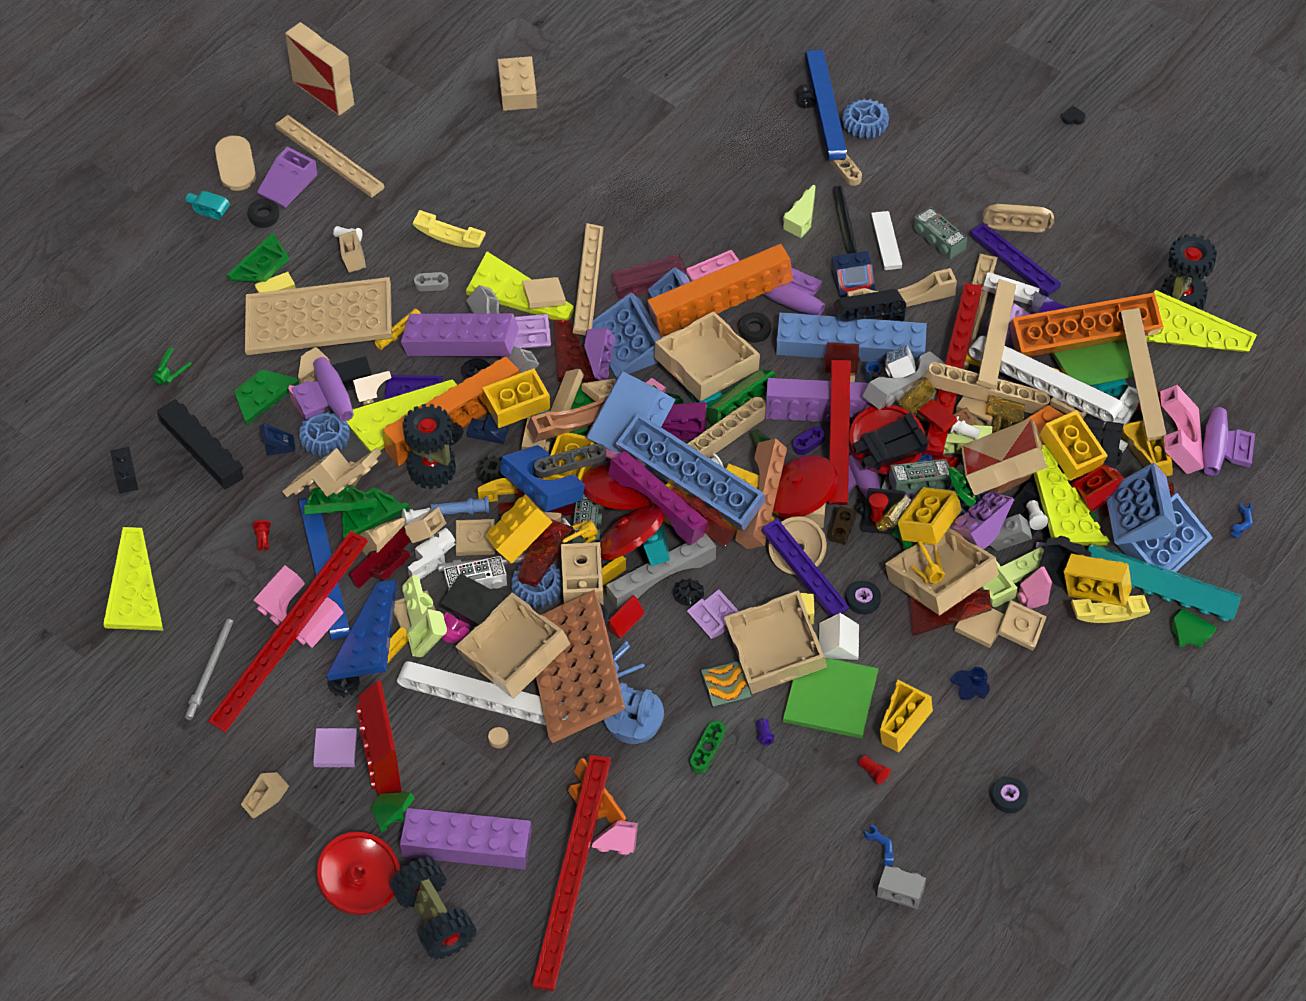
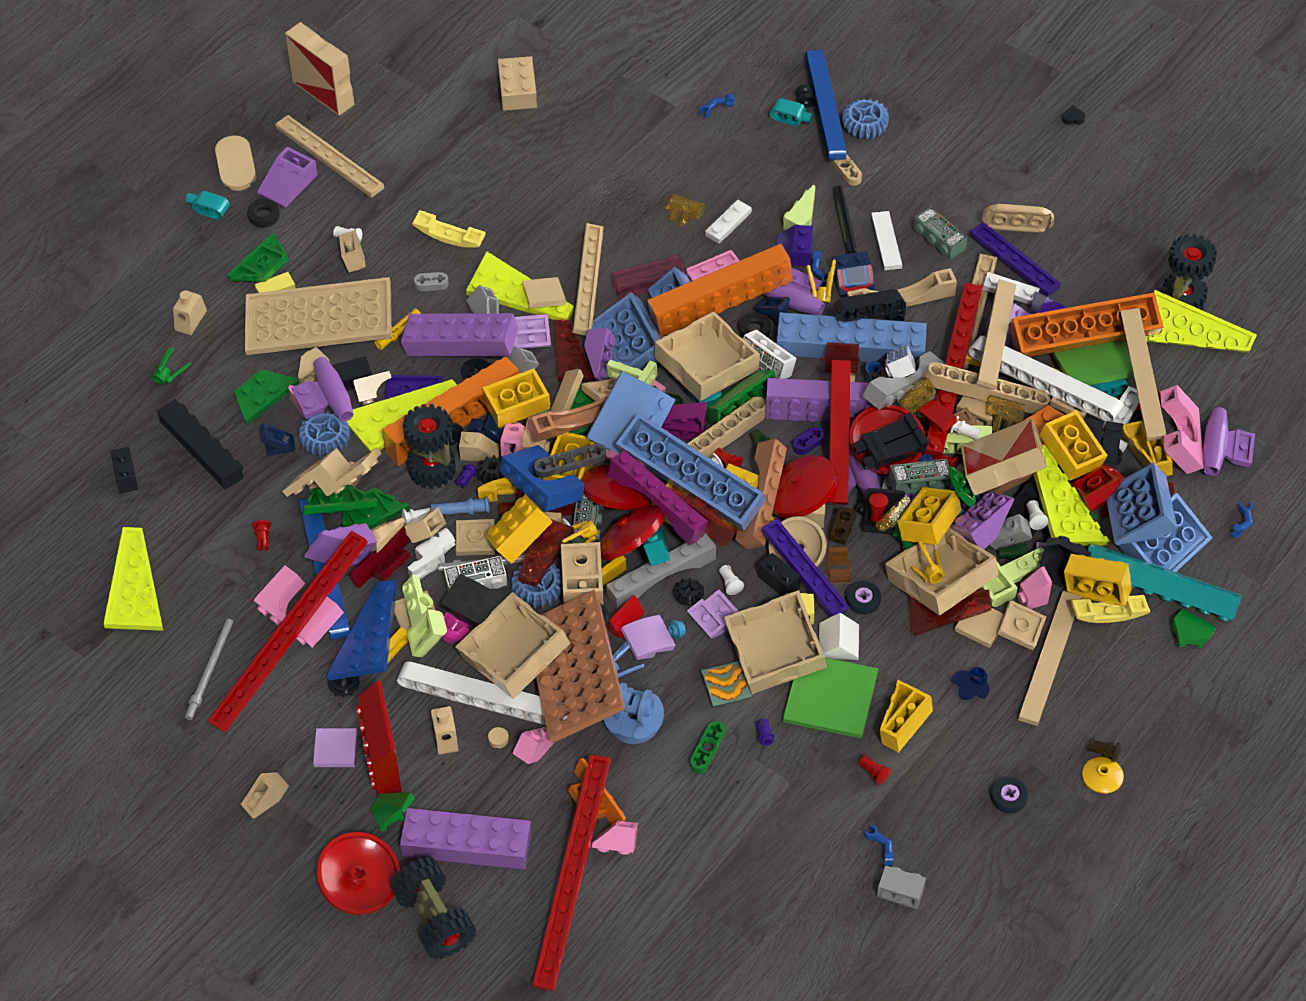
(188, 312): none -> tan torso
(330, 540): none -> medium lavender slope
(444, 724): none -> tan torso
(468, 472): none -> dark purple pin
(477, 446): none -> tan slope
(512, 436): none -> bright pink torso
(532, 745): none -> bright pink slope
(648, 375): none -> yellowish green bracket
(648, 637): none -> lavender slope
(677, 629): none -> dark azure plate
(686, 207): none -> clear yellow hinge
(727, 459): none -> red pin
(728, 100): none -> blue arm
(728, 221): none -> white plate
(732, 582): none -> white pin
(771, 355): none -> white brick
(773, 307): none -> dark blue slope
(778, 575): none -> black brick
(790, 112): none -> teal piece
(797, 244): none -> dark purple slope
(815, 267): none -> blue arm
(823, 293): none -> yellow plant
(838, 556): none -> clear orange piece
(1013, 551): none -> dark green cone
(1049, 660): none -> tan tile
(1099, 781): none -> yellow dish
(1106, 749): none -> dark brown pin

